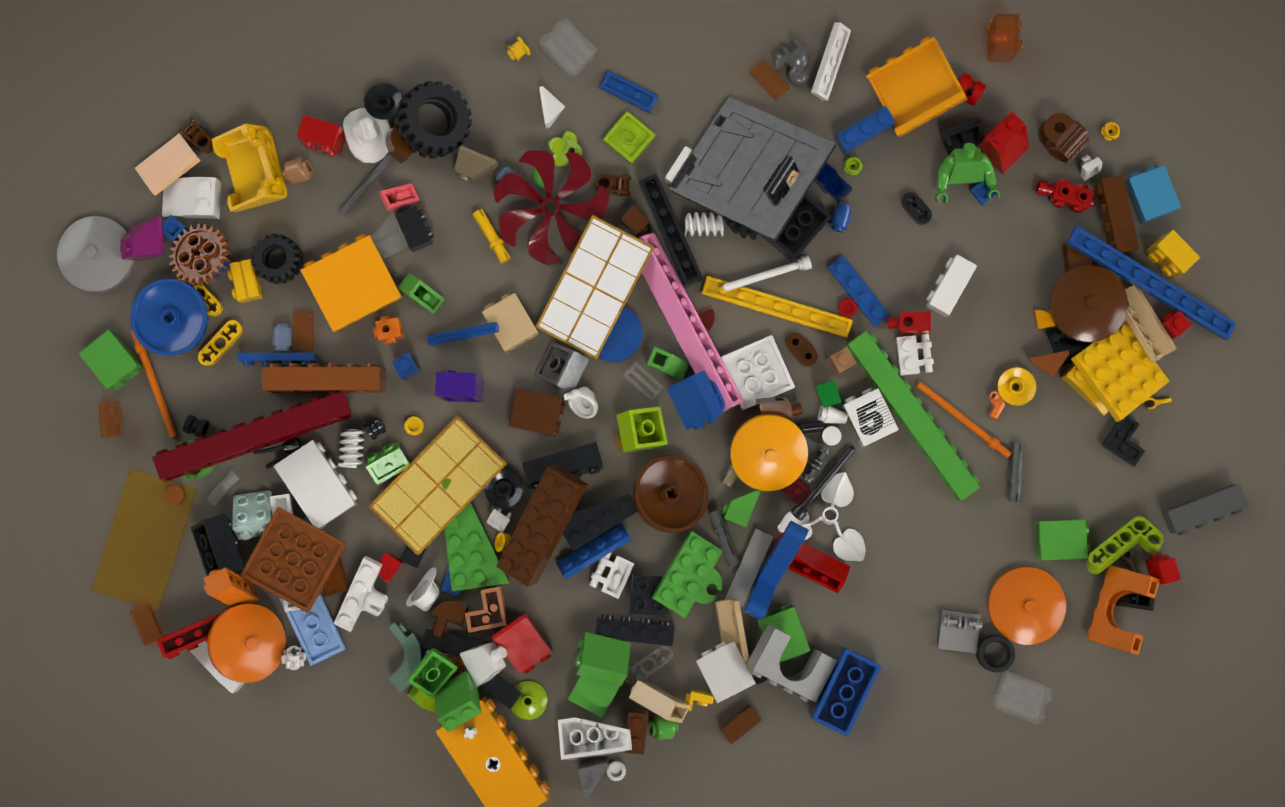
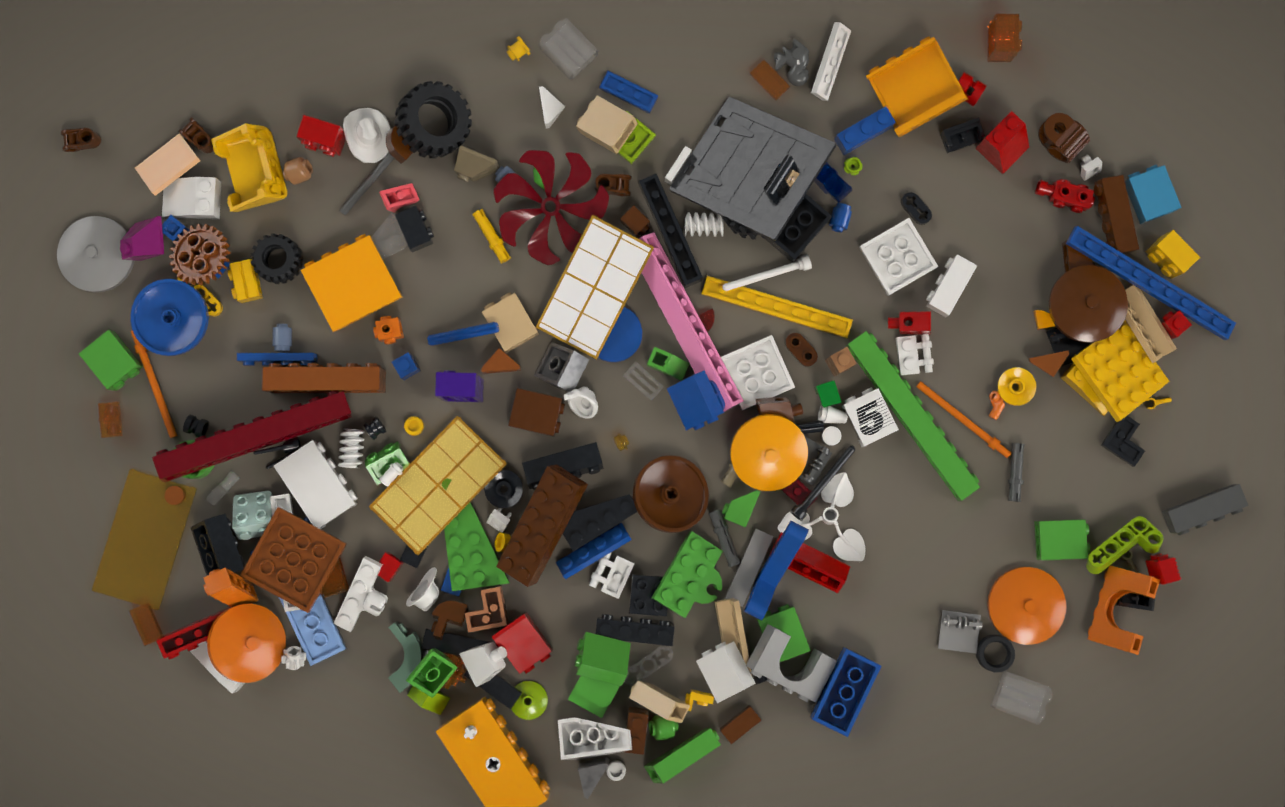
(77, 139): none -> reddish brown piece
(215, 357): yellow beam -> none
(303, 331): clear orange tile -> none
(382, 93): black dish -> none
(394, 470): none -> white pin
(421, 293): bright green slope -> none
(457, 702): bright green brick -> none
(499, 363): none -> dark orange slope
(561, 146): lime plate -> none
(606, 124): none -> tan brick
(642, 429): lime brick -> none
(682, 756): none -> bright green slope
(847, 308): red tile -> none
(858, 291): blue plate -> none
(898, 256): none -> white plate
(965, 166): bright green torso -> none
(981, 191): blue tile -> none
(1115, 131): yellow plate -> none

